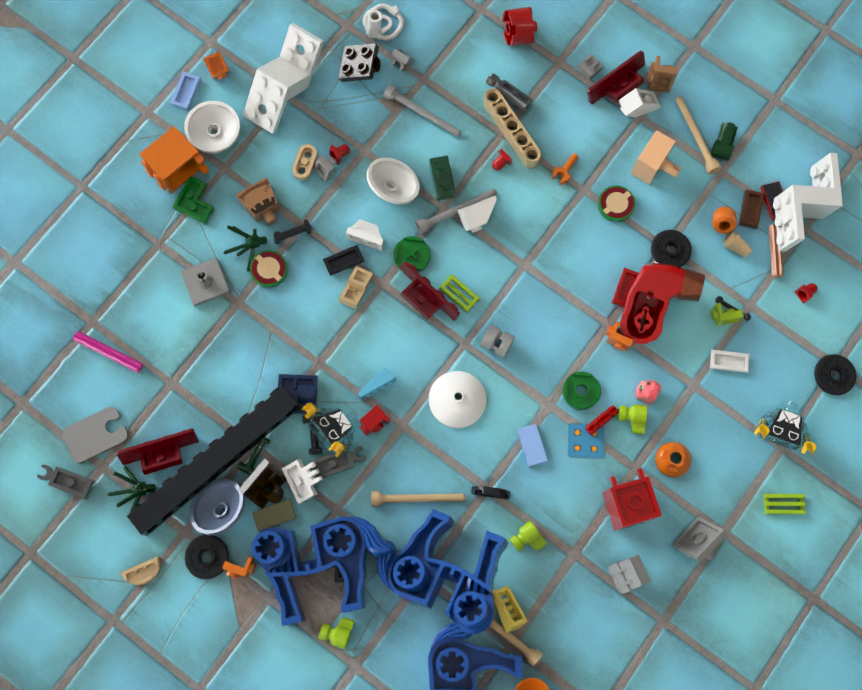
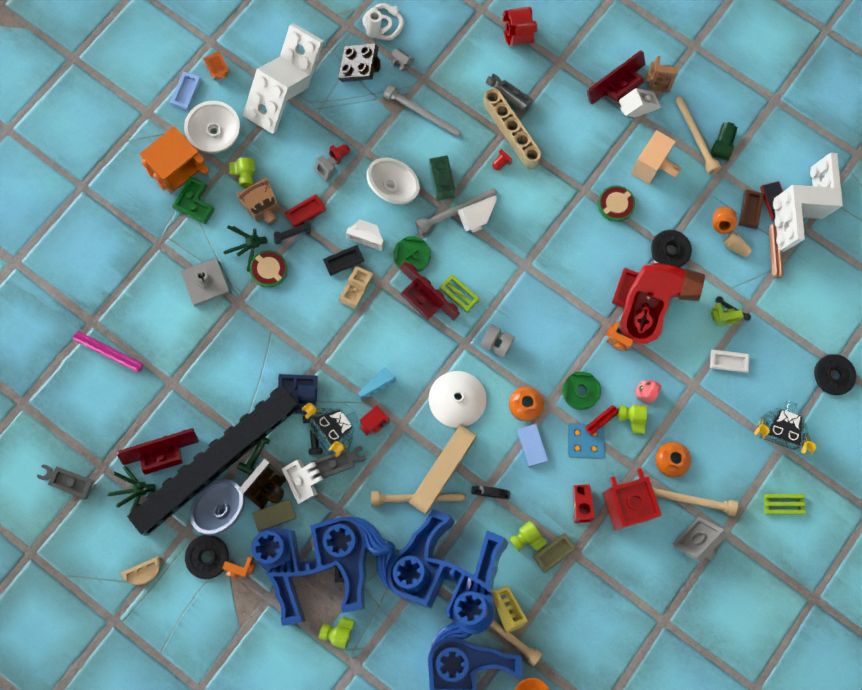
(91, 437): light grey piece -> none
(245, 168): none -> lime piece
(304, 163): tan plate -> none
(305, 210): none -> red tile
(442, 469): none -> tan beam
(526, 413): none -> orange piece
(554, 552): none -> olive tile
(564, 170): orange bar -> none
(583, 504): none -> red leg
(590, 66): light grey tile -> none
(629, 574): light grey piece -> none
(729, 507): none -> tan piece
(806, 292): red piece -> none

